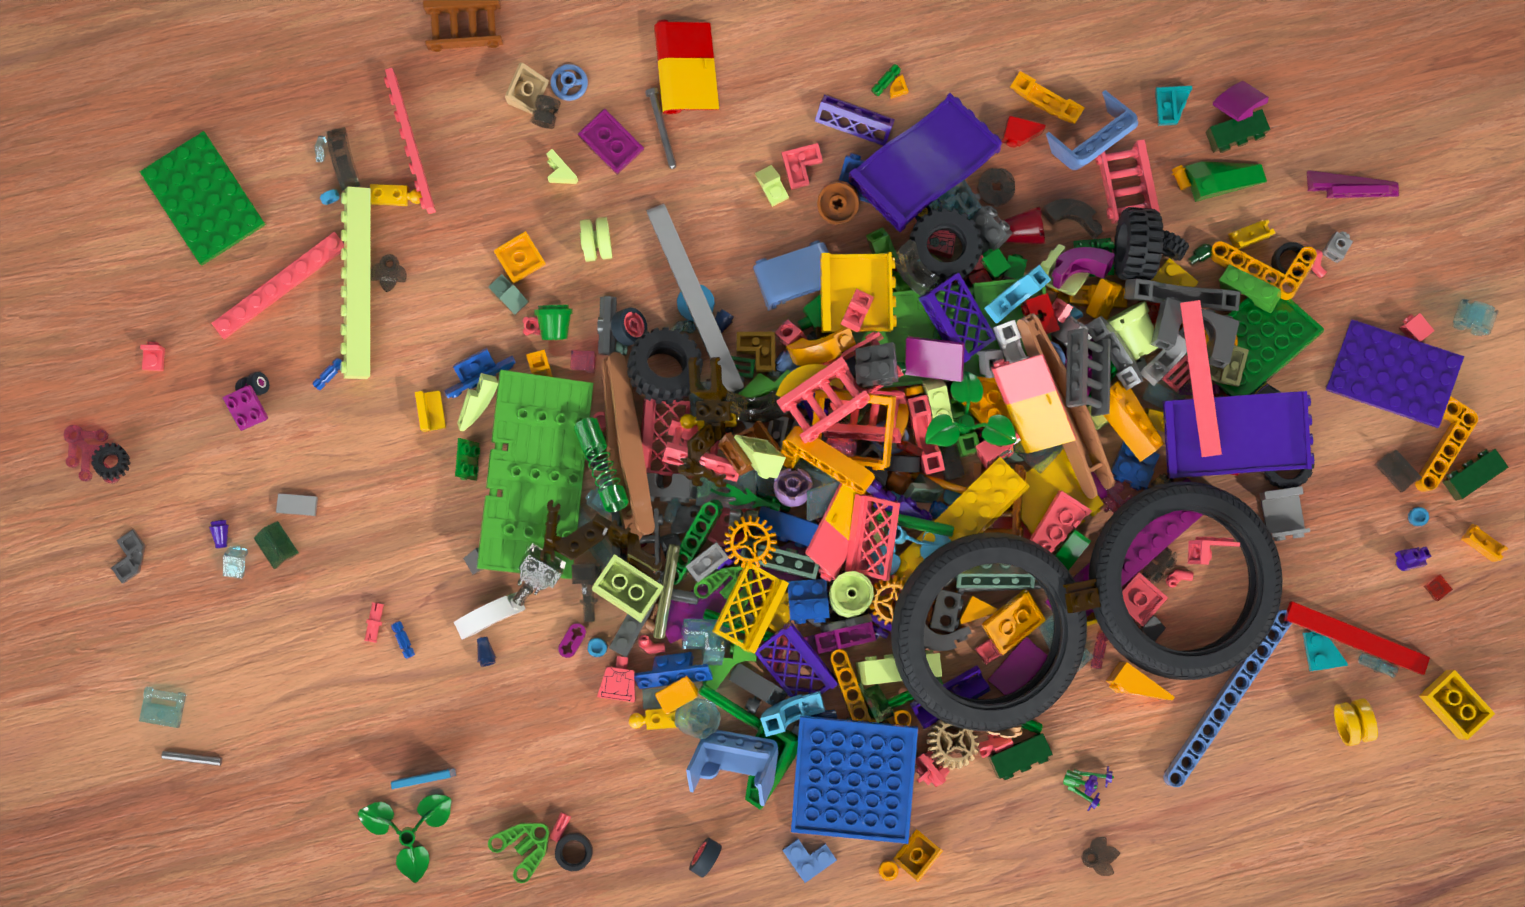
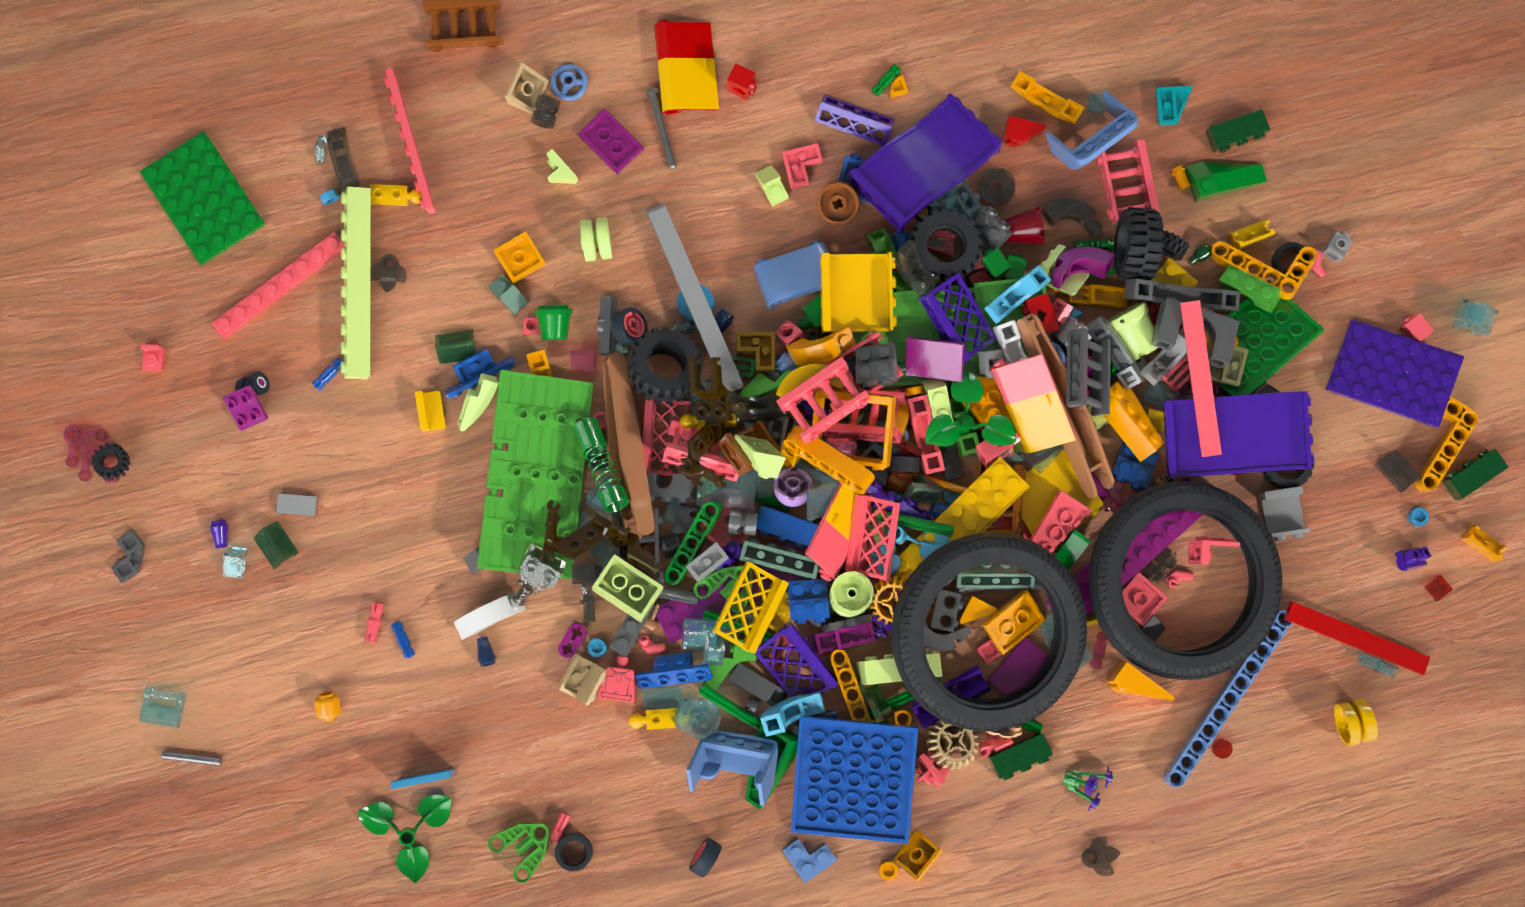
(327, 706): none -> light orange head
(455, 346): none -> clear green panel
(467, 459): green hinge -> none
(582, 679): none -> tan bracket
(665, 596): olive axle -> none
(677, 694): light orange slope -> none
(733, 547): light orange gear -> none
(741, 81): none -> red brick
(742, 499): green piece -> none
(857, 310): coral slope -> none
(899, 239): none -> blue gear
(1081, 596): dark brown plate -> none
(1096, 98): none -> clear light blue plate
(1103, 299): light orange slope -> none
(1222, 748): none -> clear red tile
(1240, 101): magenta slope -> none
(1322, 652): teal wing -> none
(1350, 186): magenta wedge -> none
(1457, 704): yellow brick -> none

